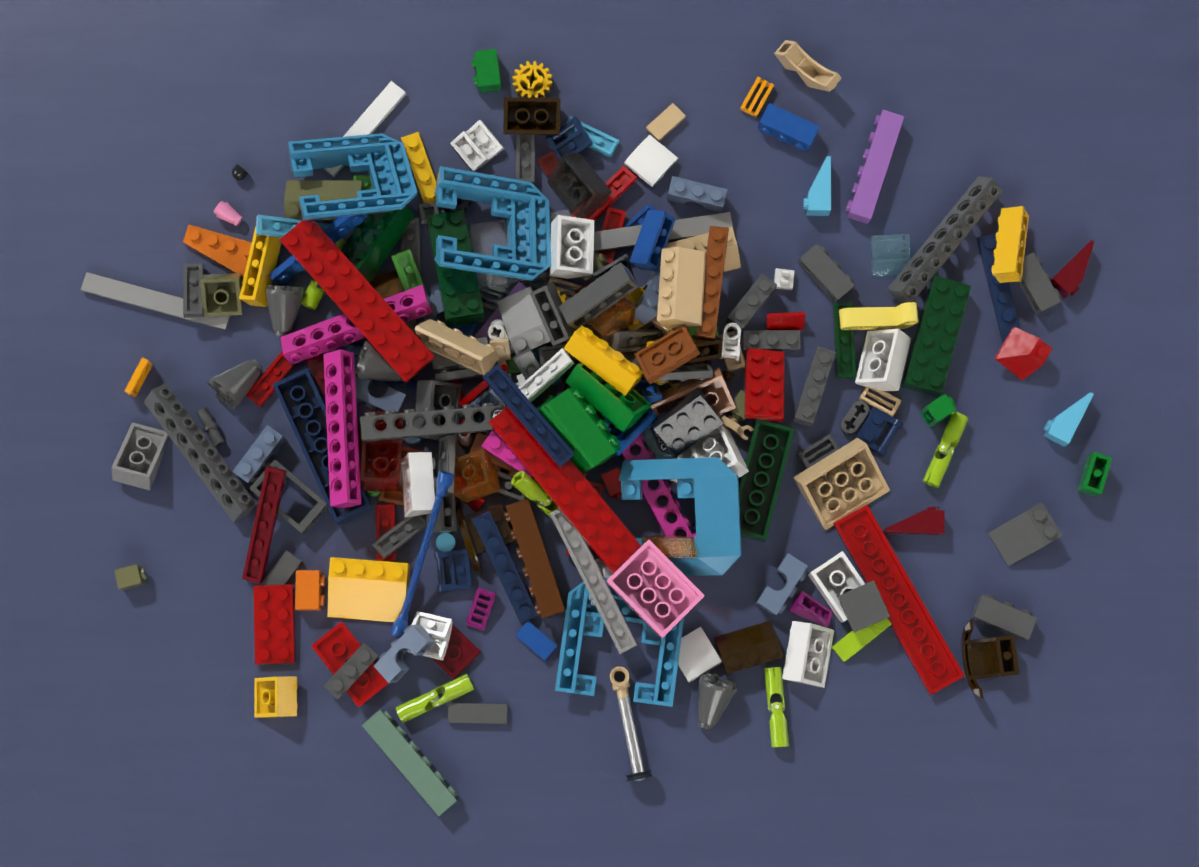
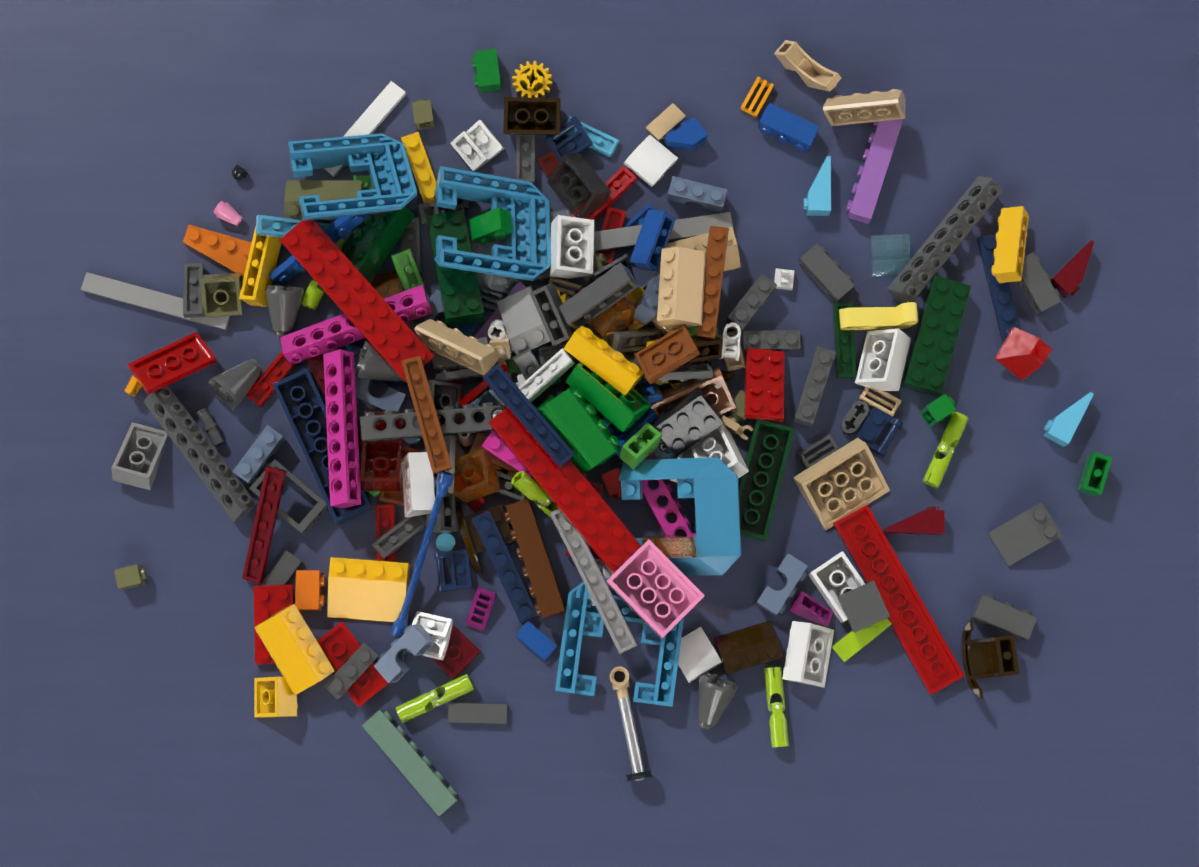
(172, 363): none -> red plate
(294, 649): none -> yellow slope
(423, 114): none -> olive brick
(426, 414): none -> dark orange plate
(491, 226): none -> green brick
(640, 445): none -> bright green brick
(686, 137): none -> blue slope
(785, 321): red slope -> none
(865, 107): none -> tan slope

